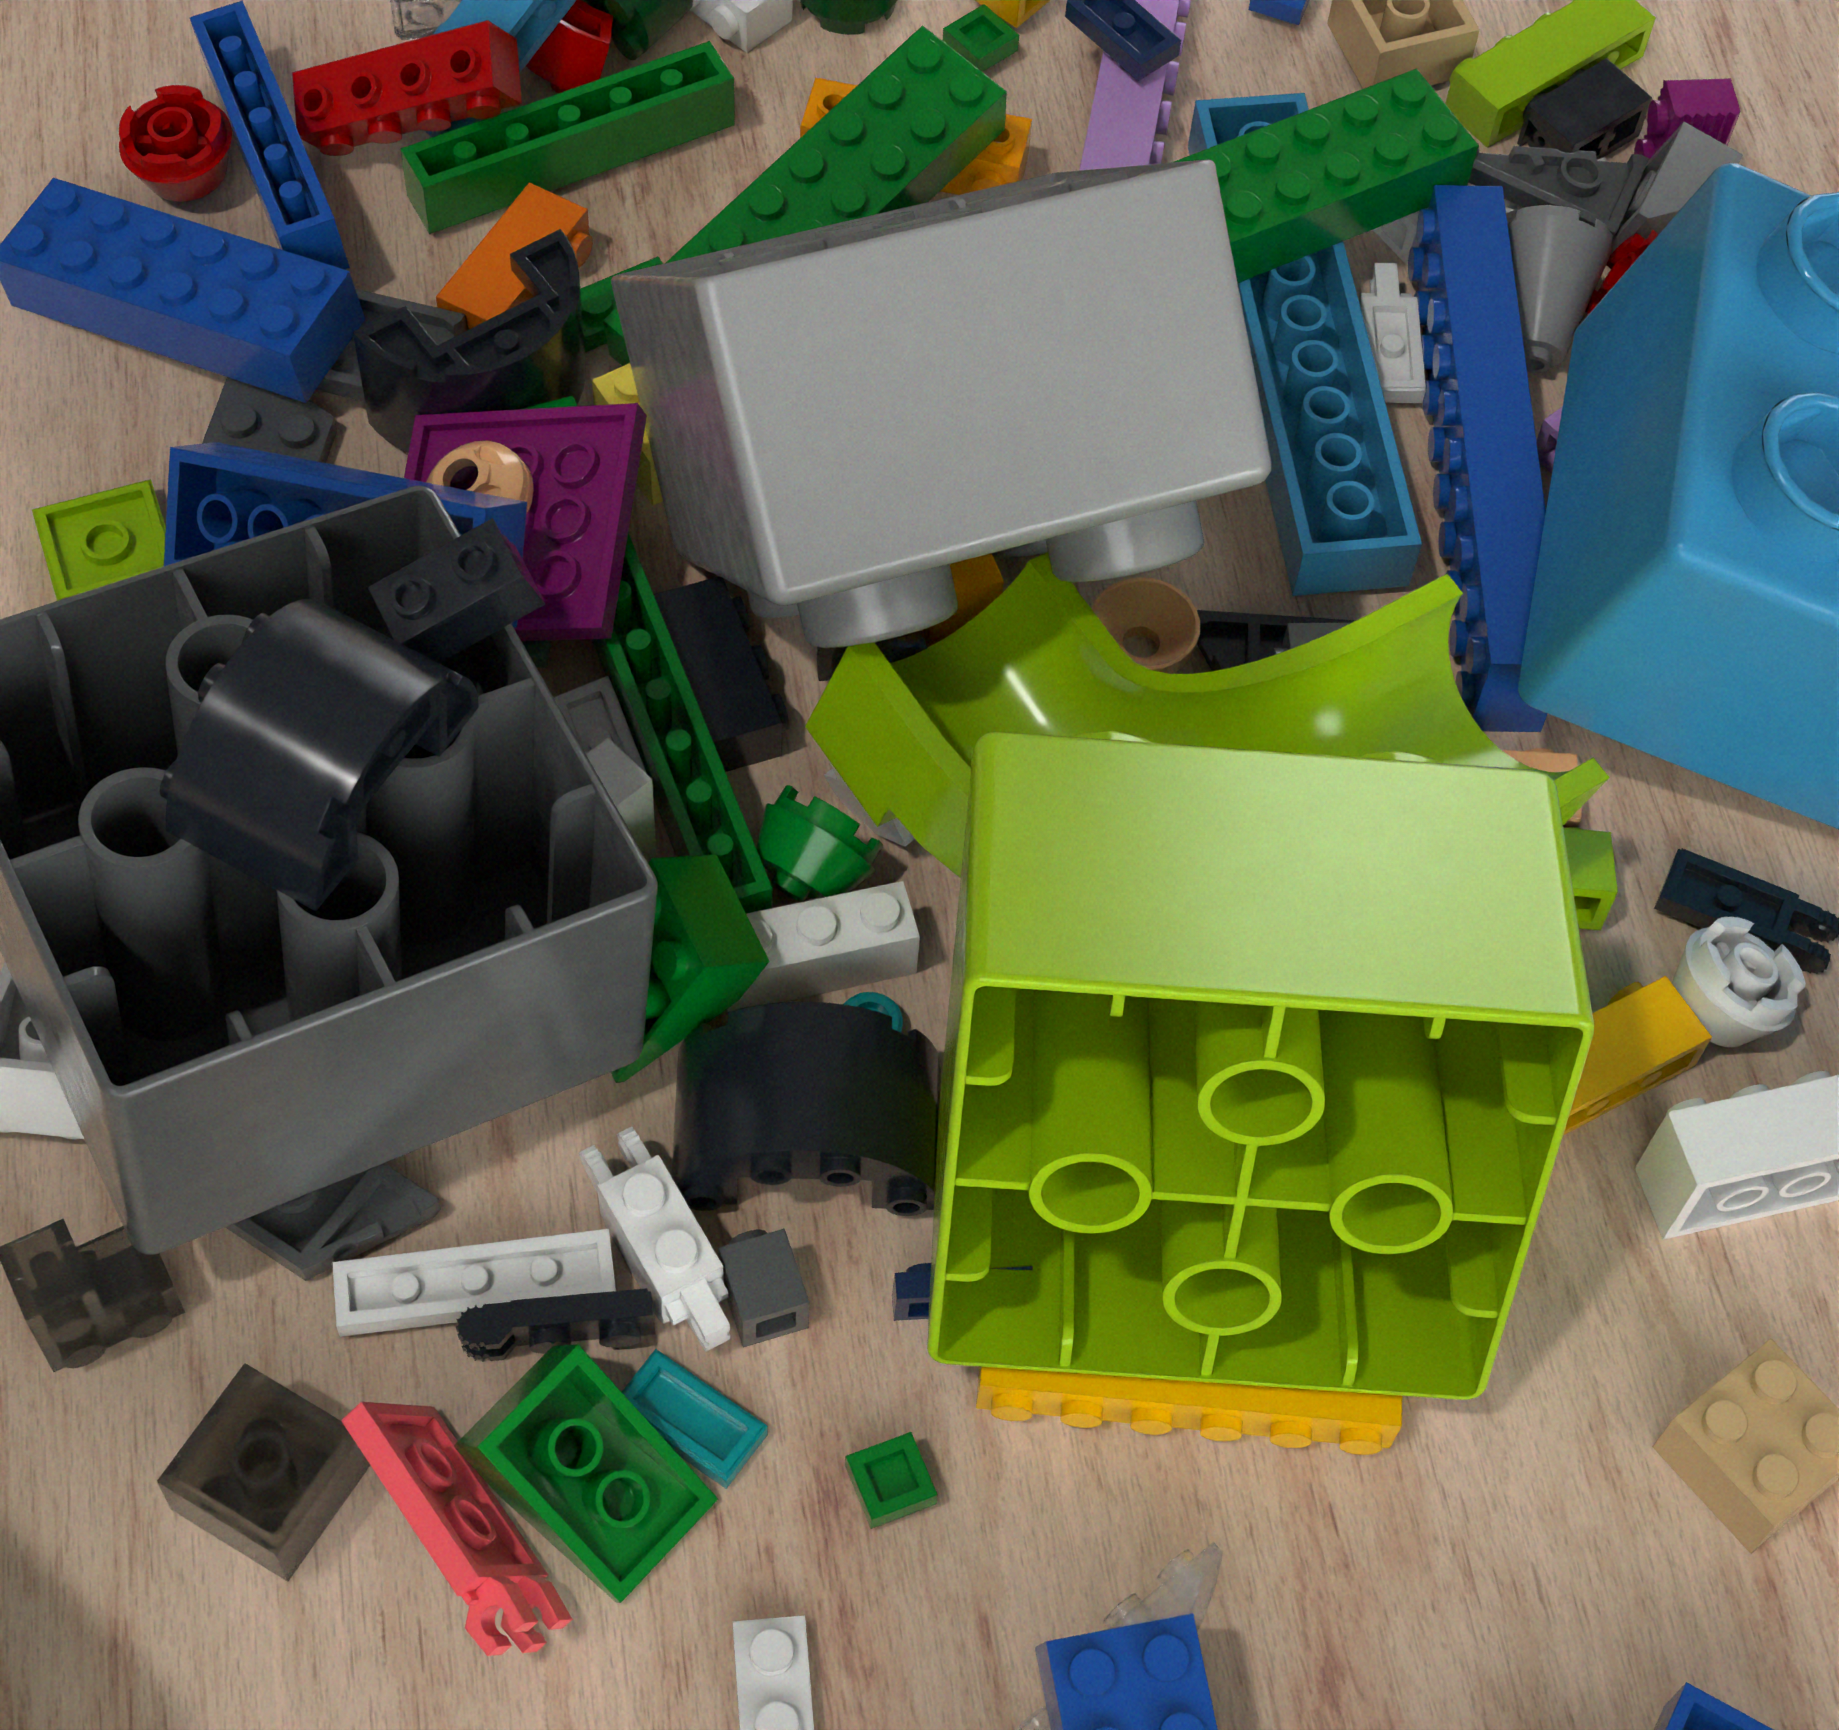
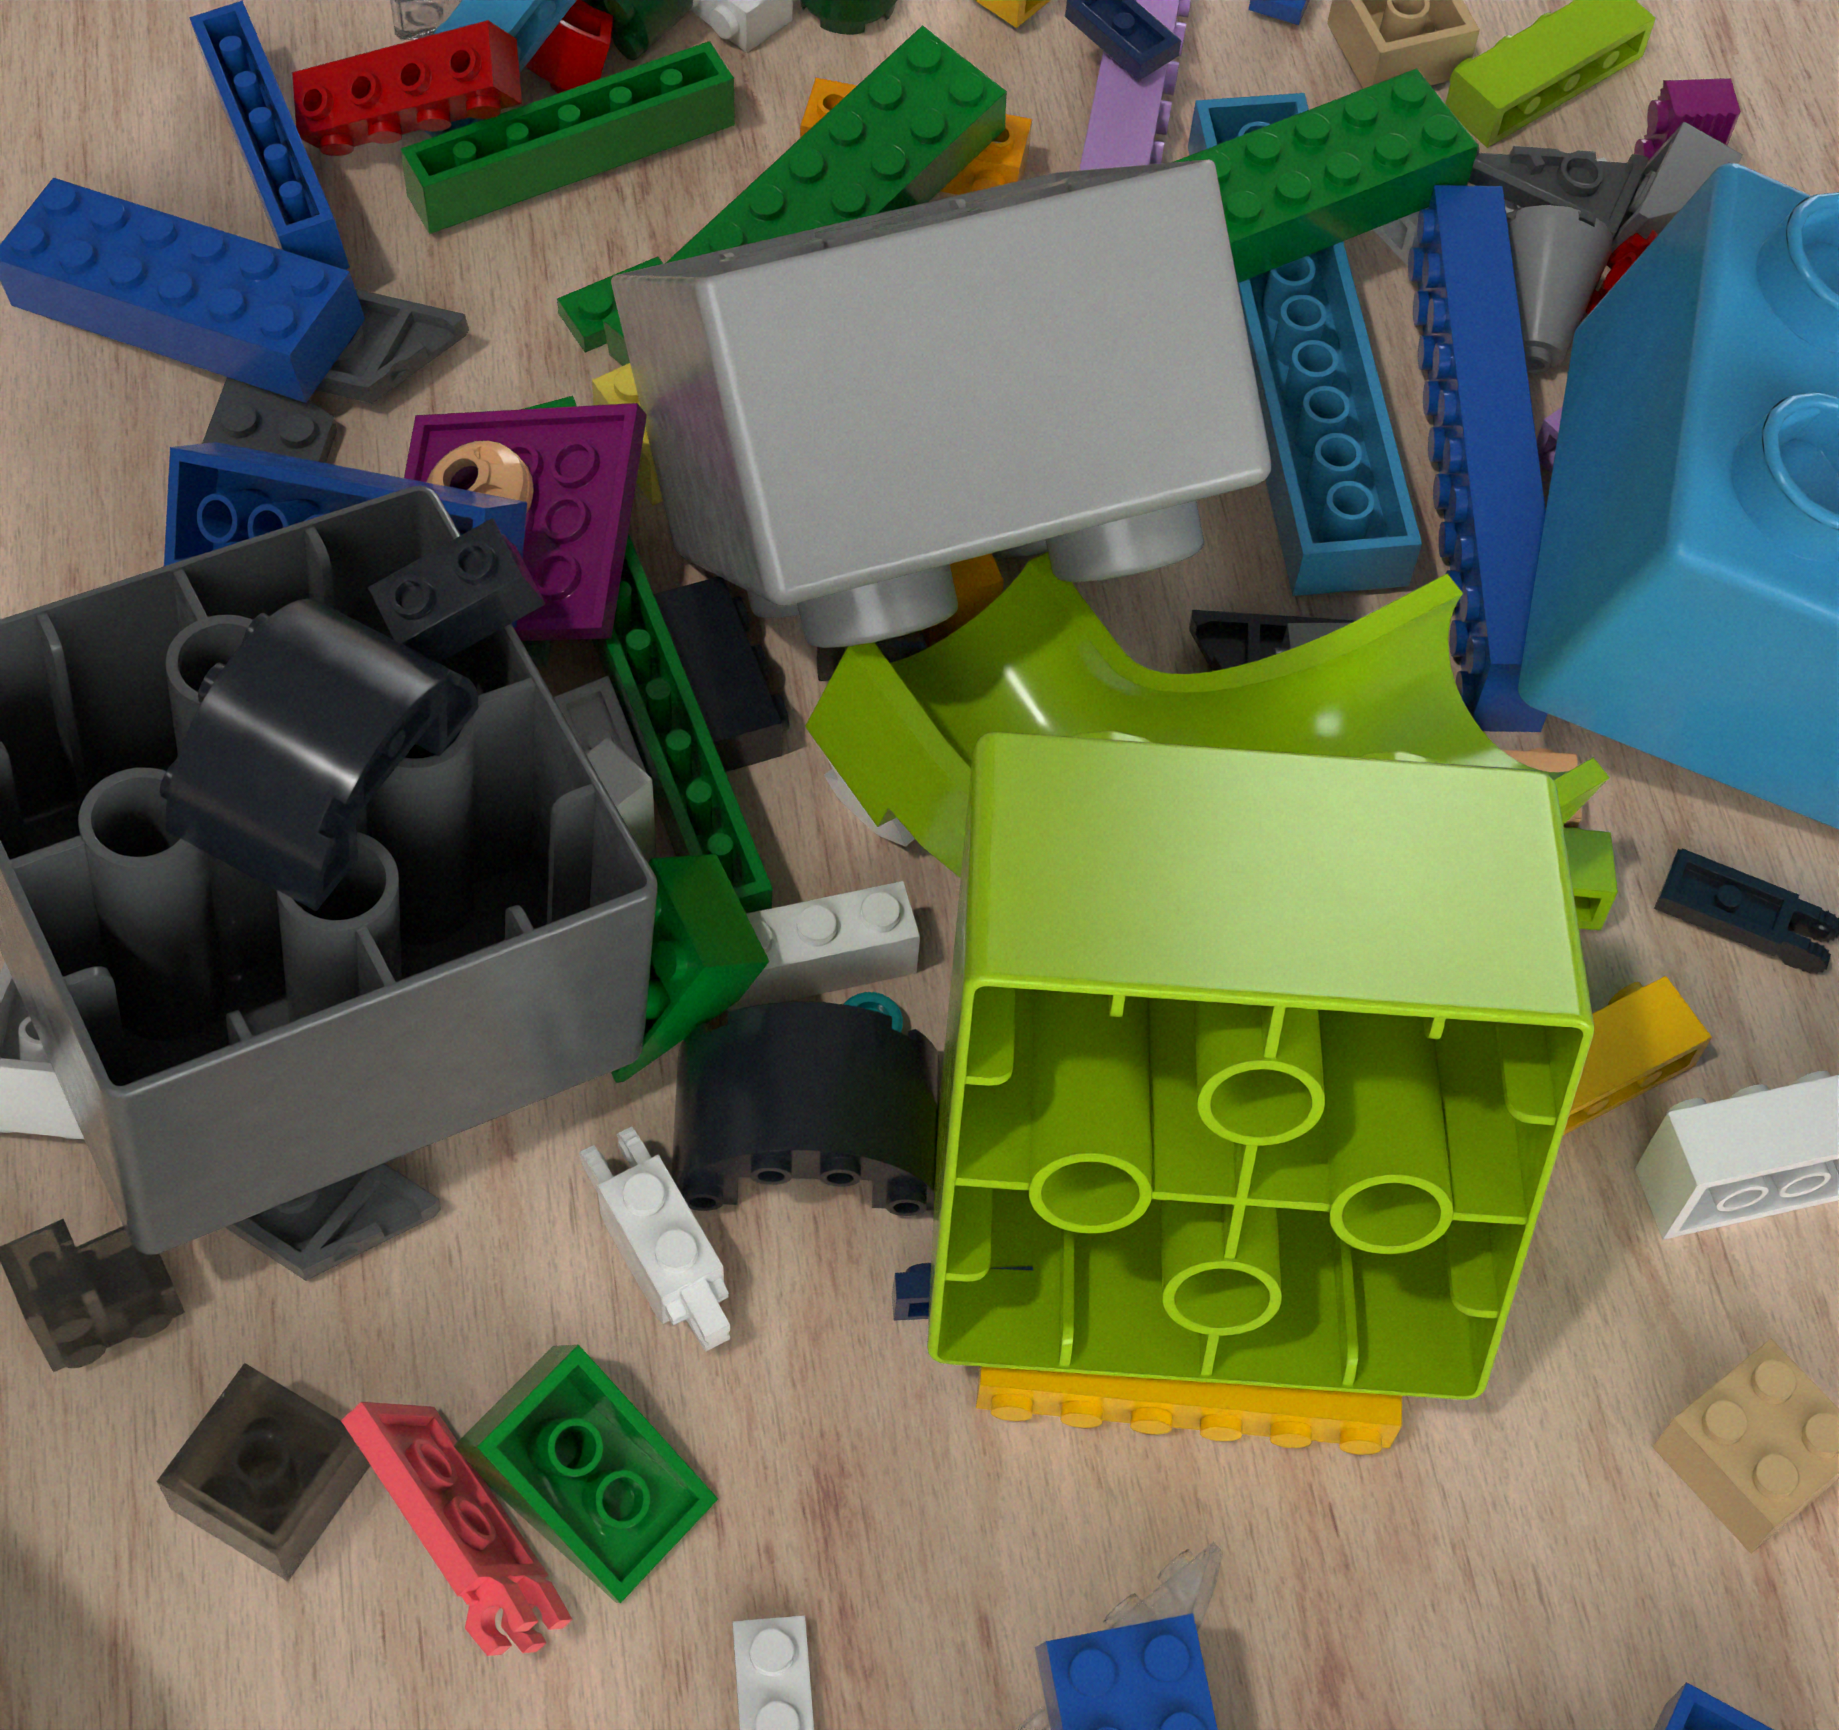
(101, 538): lime tile -> none
(176, 143): red cone -> none
(442, 1283): white plate -> none
(485, 281): orange brick -> none
(499, 365): black cylinder -> none
(545, 1322): black hinge -> none
(695, 1418): teal tile -> none
(764, 1286): dark grey brick -> none
(813, 848): green cone -> none
(891, 1480): green plate -> none
(981, 38): green plate -> none
(1153, 611): light nougat piece -> none
(1394, 336): white hinge -> none
(1589, 112): black hinge -> none
(1738, 982): white cone -> none

